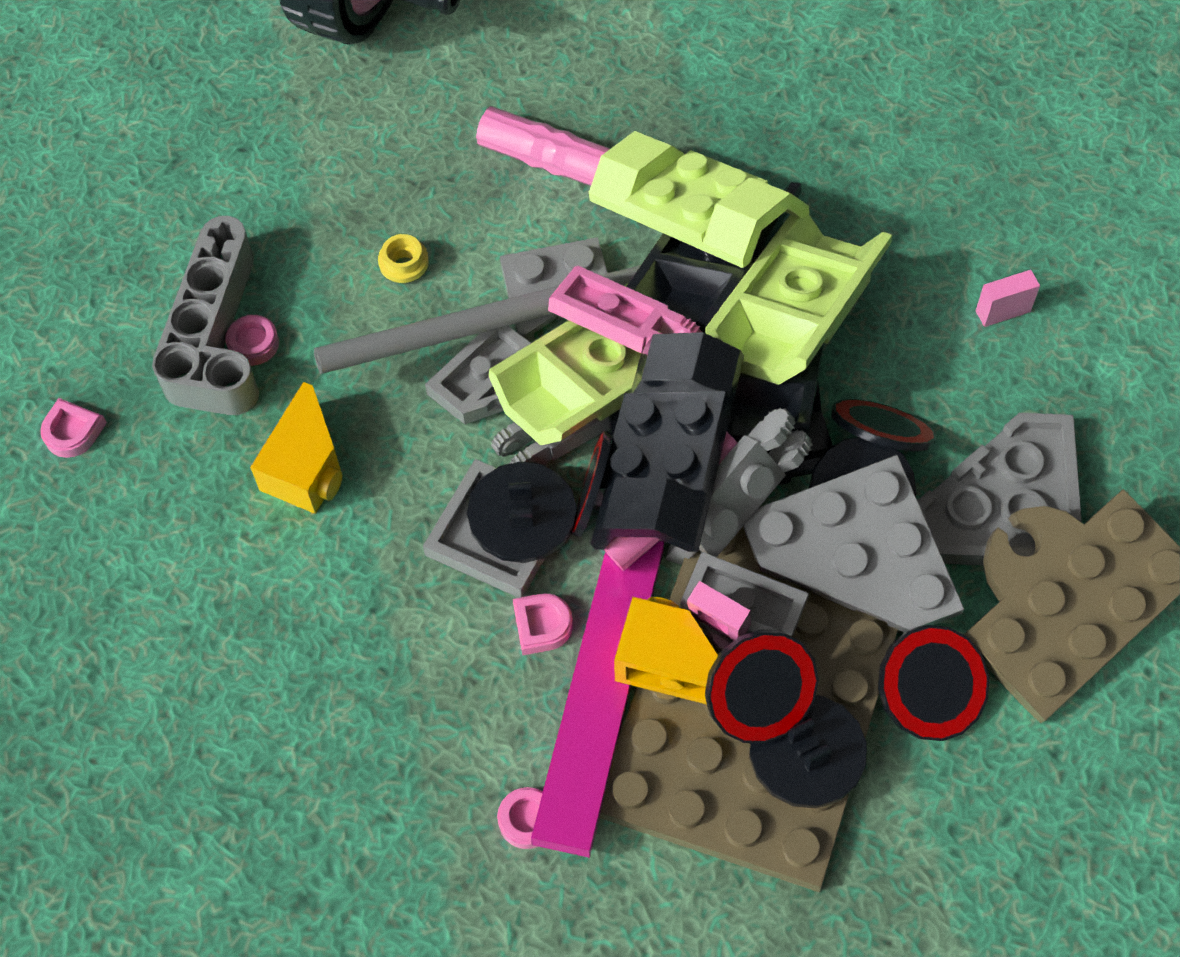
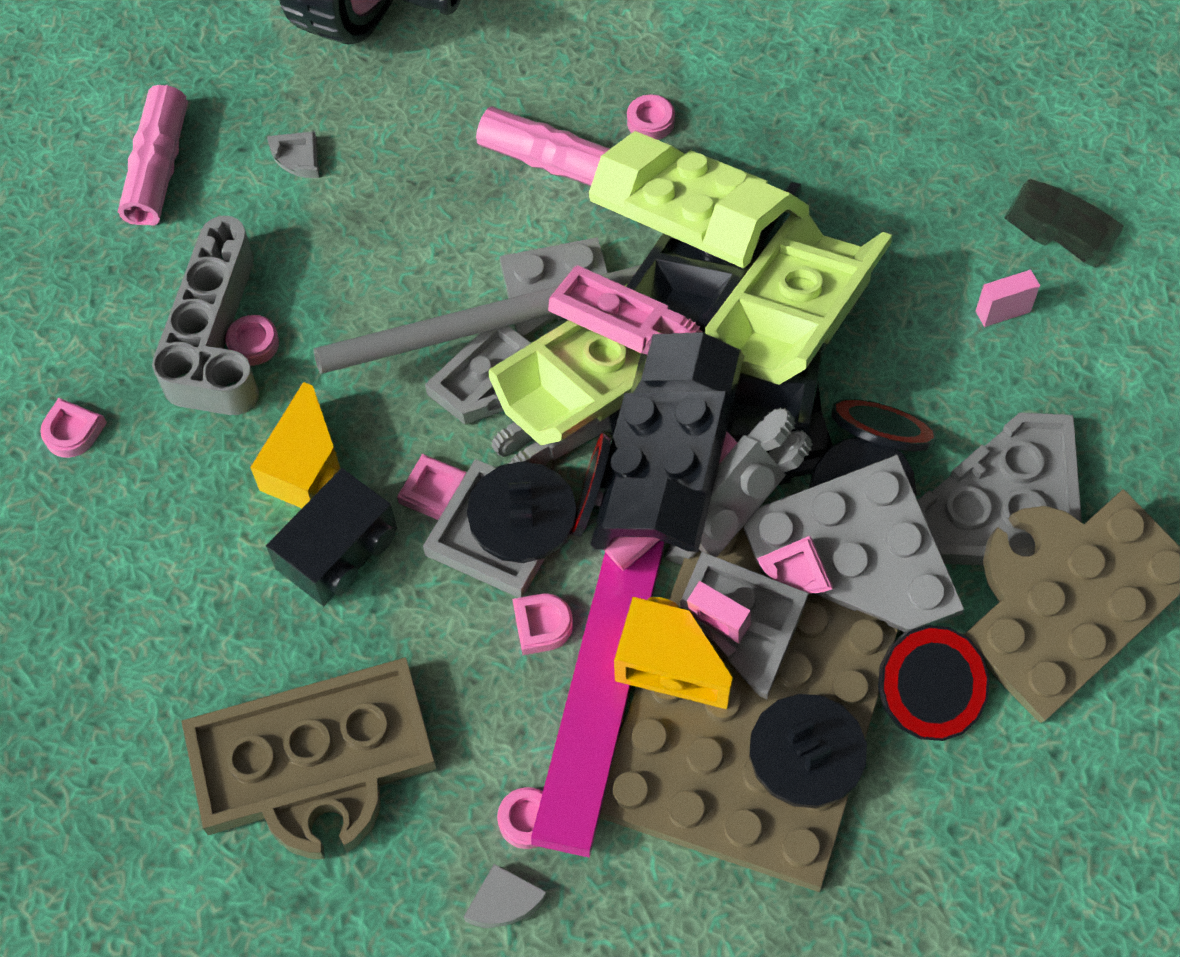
(153, 156): none -> bright pink axle
(296, 152): none -> light grey tile
(309, 756): none -> dark tan plate
(333, 537): none -> black brick
(399, 247): light yellow plate -> none
(430, 486): none -> bright pink tile
(503, 900): none -> light grey tile
(651, 116): none -> bright pink tile
(761, 686): piece -> none
(798, 566): none -> bright pink tile
(1056, 215): none -> clear smoke slope

